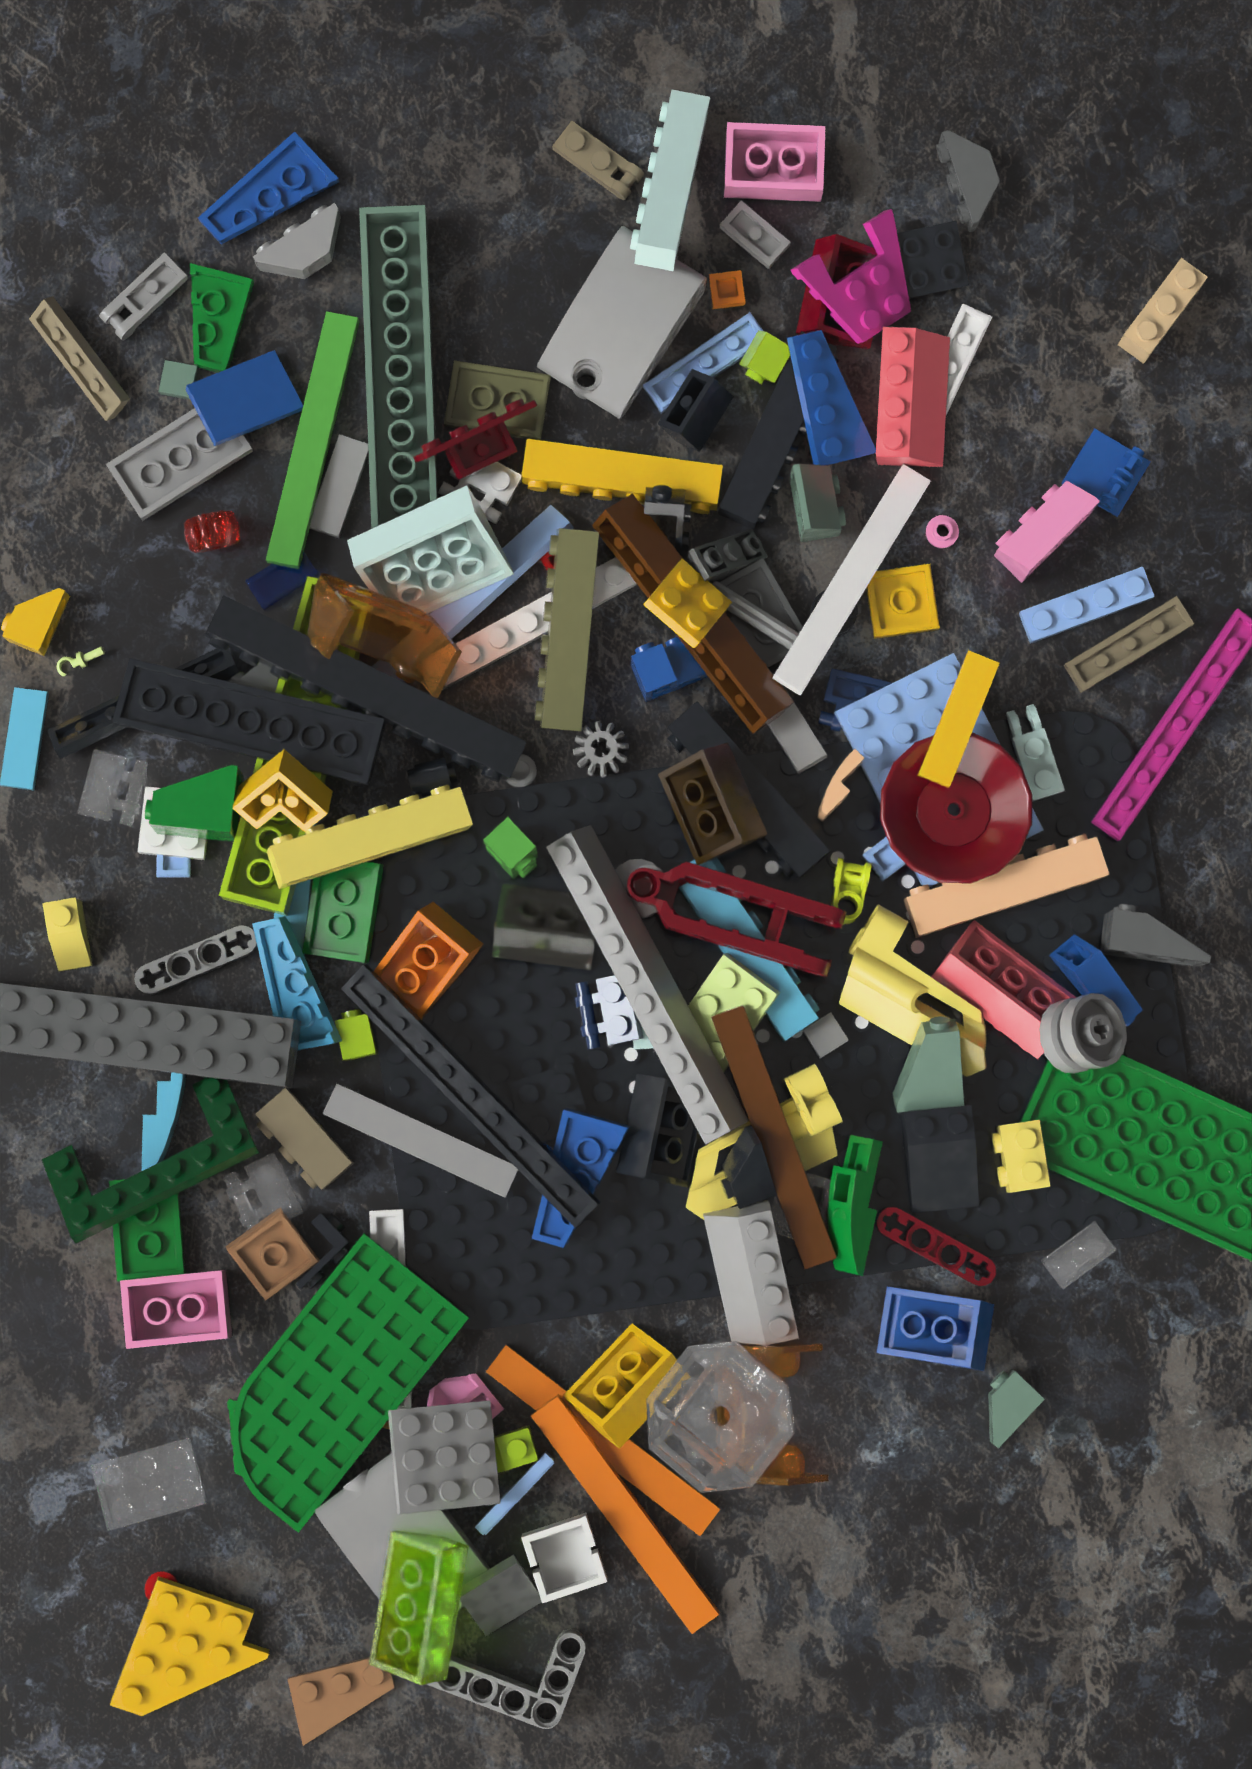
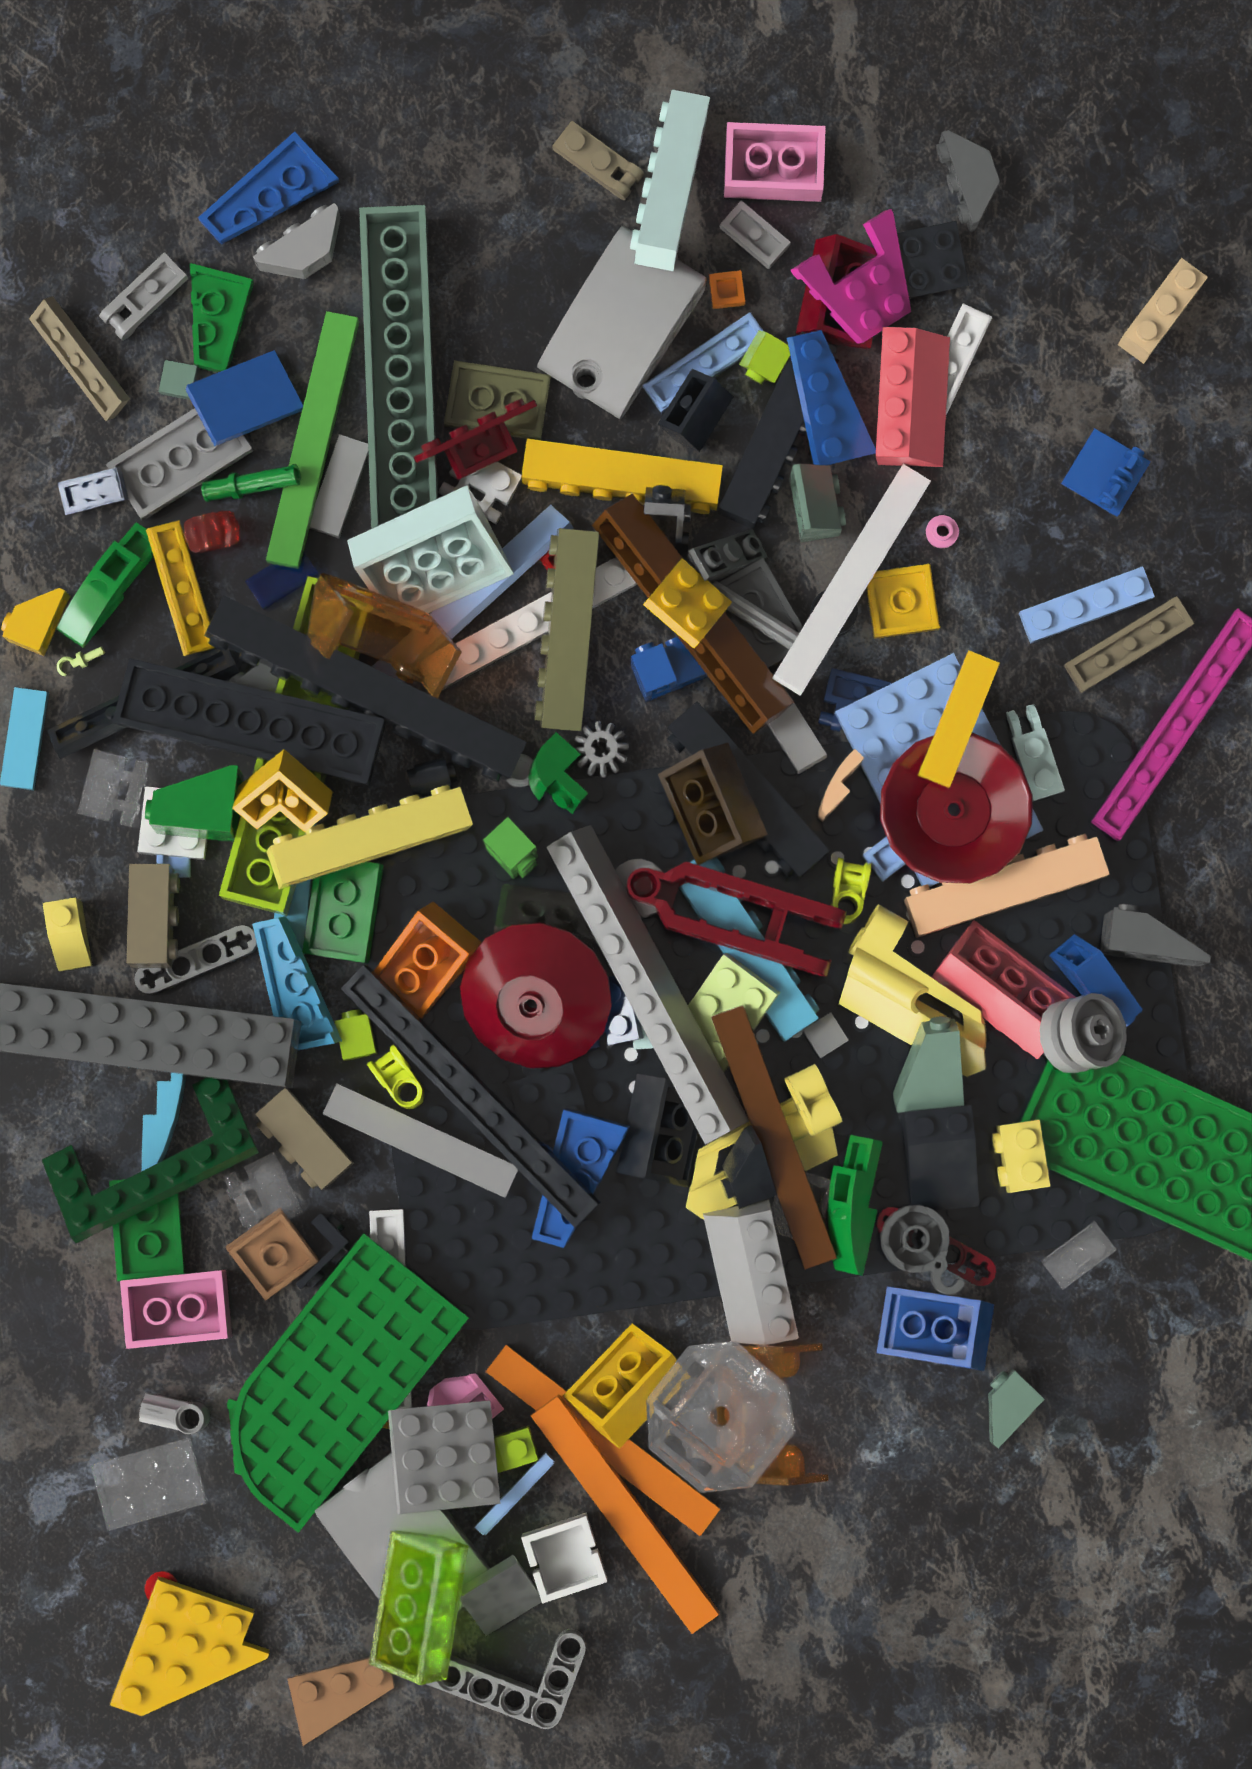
(93, 490): none -> plate
(105, 586): none -> green slope
(152, 916): none -> dark tan brick
(171, 1413): none -> light grey piece
(180, 586): none -> yellow tile
(239, 485): none -> green pin
(396, 1077): none -> neon yellow piece
(543, 967): none -> dark red dish
(550, 774): none -> green brick
(932, 1252): none -> dark grey piece
(1044, 529): bright pink slope -> none

